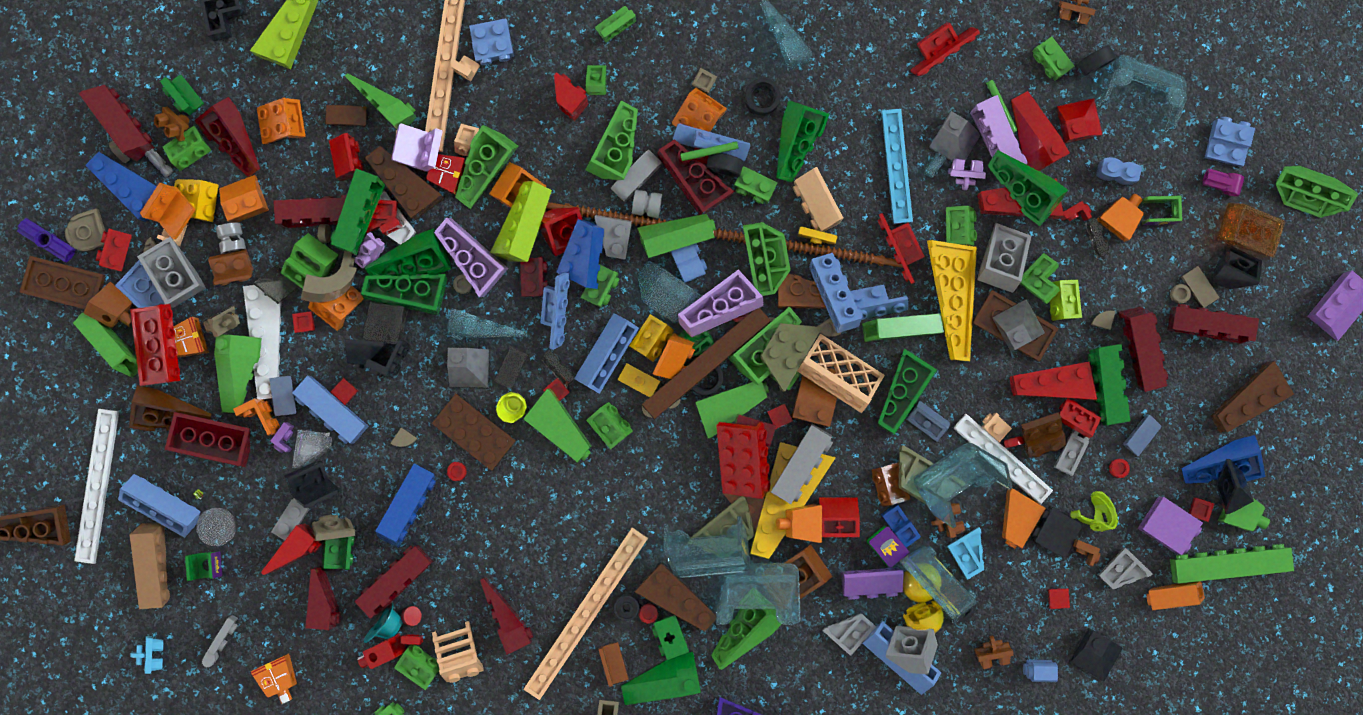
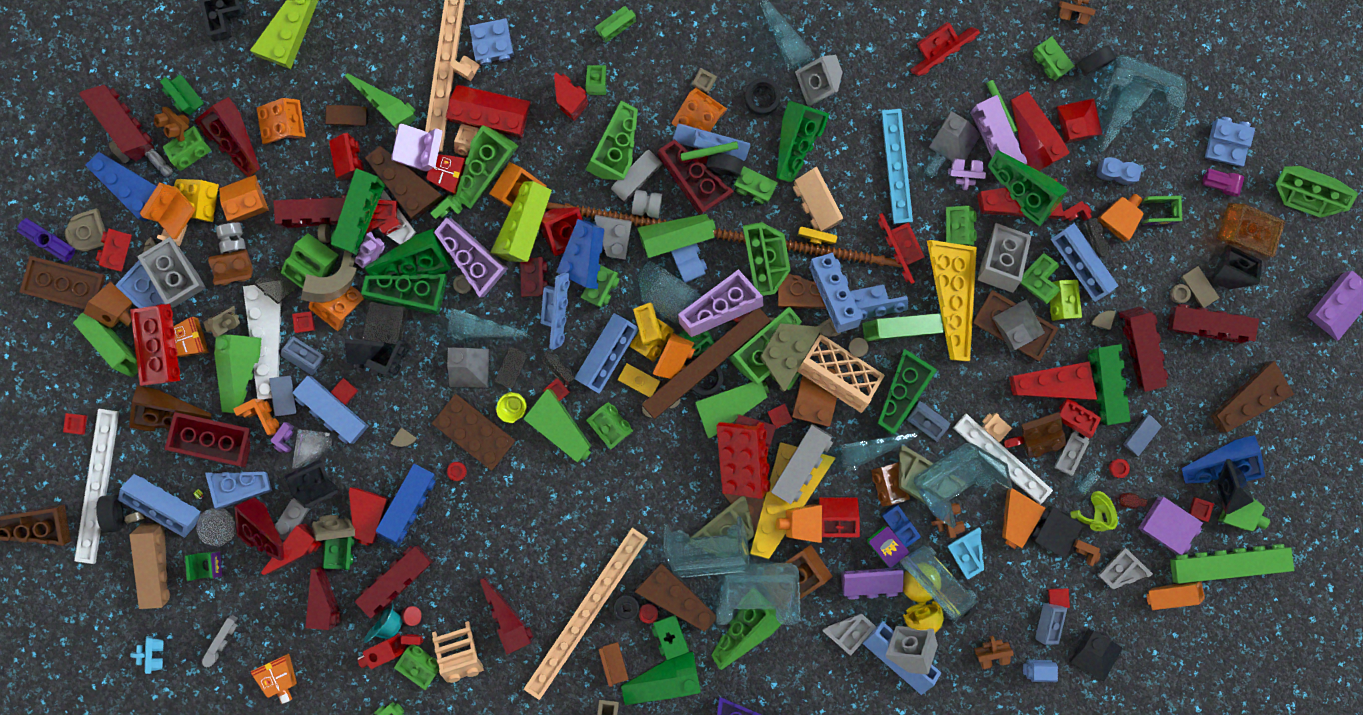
(75, 423): none -> red tile
(110, 513): none -> black tyre
(134, 517): none -> dark tan tile
(233, 488): none -> medium blue wing
(257, 528): none -> dark red wedge
(302, 355): none -> sand blue slope
(366, 513): none -> red slope
(445, 206): none -> bright green bracket
(485, 108): none -> red slope
(647, 323): none -> yellow plate
(819, 79): none -> light grey slope
(858, 347): none -> dark tan tile
(862, 452): none -> clear light blue wedge
(1051, 624): none -> sand blue slope
(1084, 262): none -> medium blue brick
(1088, 482): none -> clear light blue pin
(1125, 102): none -> clear light blue wedge
(1131, 500): none -> clear red cylinder

